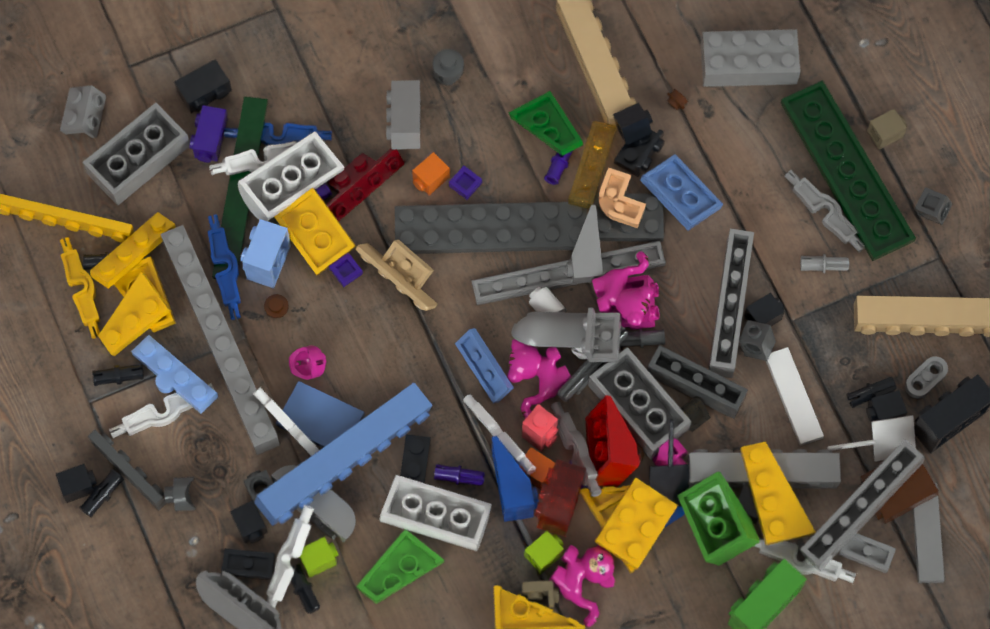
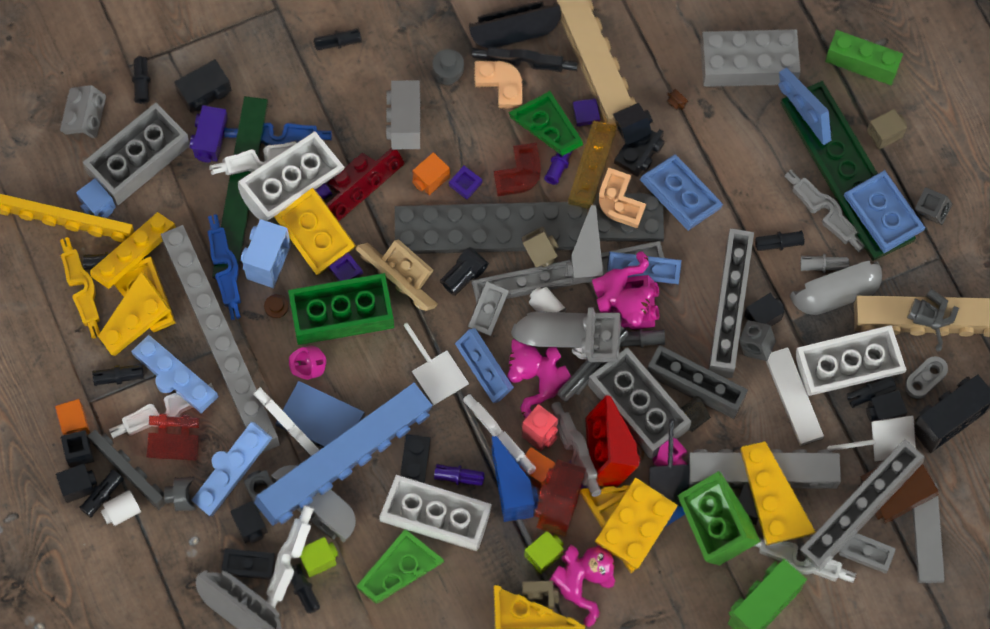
(72, 417): none -> orange brick
(77, 448): none -> black brick
(95, 200): none -> medium blue brick
(120, 508): none -> white brick
(141, 80): none -> black axle
(173, 445): none -> clear red plate
(231, 468): none -> light blue hinge
(338, 39): none -> black axle
(341, 309): none -> green brick
(438, 376): none -> white piece
(468, 266): none -> black piece
(488, 308): none -> light grey plate
(504, 77): none -> light nougat plate
(515, 24): none -> black brick
(525, 174): none -> clear red plate
(535, 59): none -> black piece
(540, 247): none -> dark tan brick
(586, 112): none -> dark purple tile
(659, 269): none -> medium blue tile
(779, 240): none -> black axle
(807, 104): none -> medium blue wing
(838, 288): none -> light grey brick
(849, 360): none -> white brick
(864, 57): none -> bright green brick
(884, 211): none -> medium blue tile
(927, 315): none -> dark grey piece

